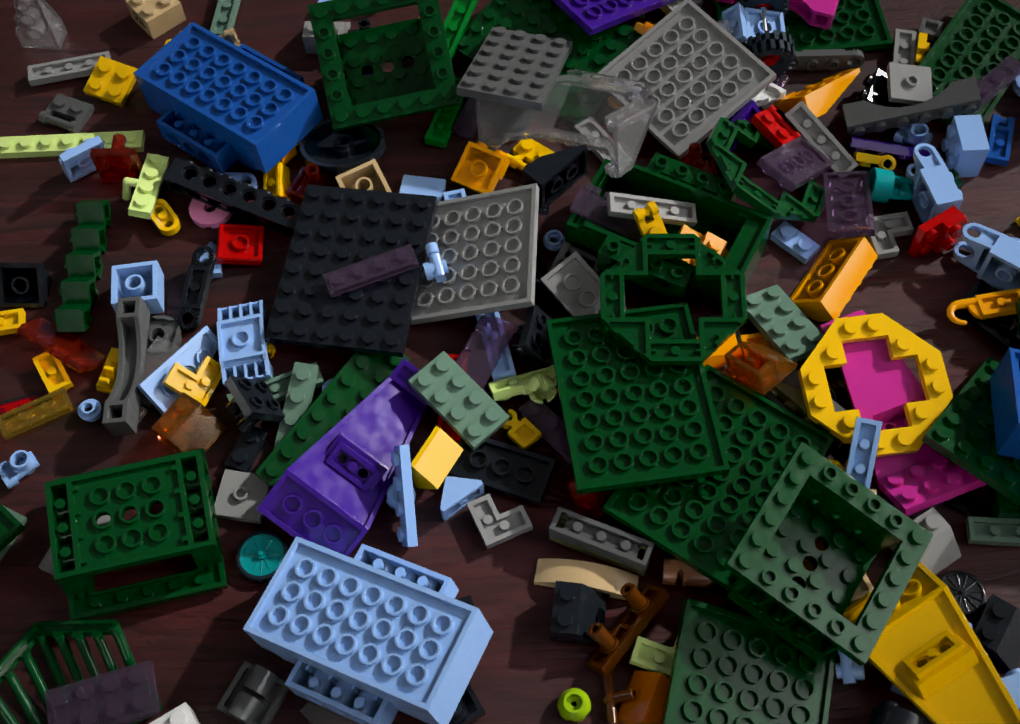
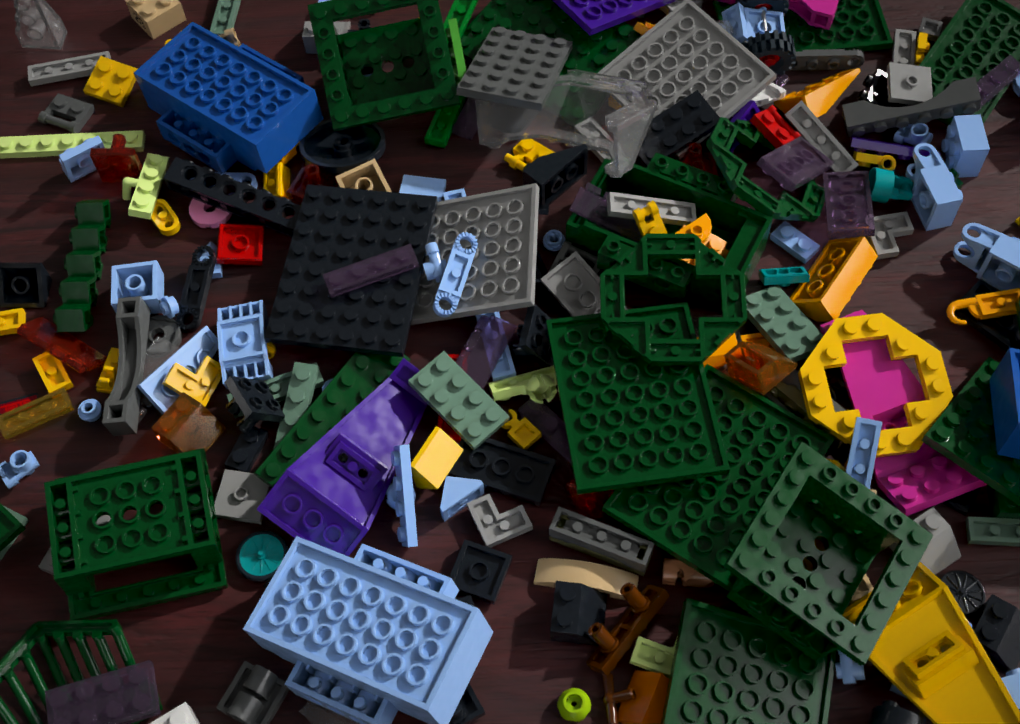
(169, 306): none -> light blue plate
(455, 274): none -> light blue plate
(456, 51): none -> bright green plate
(480, 168): light orange plate -> none
(480, 571): none -> black plate
(678, 127): none -> black plate
(700, 227): none -> light orange plate
(784, 276): none -> teal plate
(938, 233): red plate -> none
(1000, 140): blue plate -> none

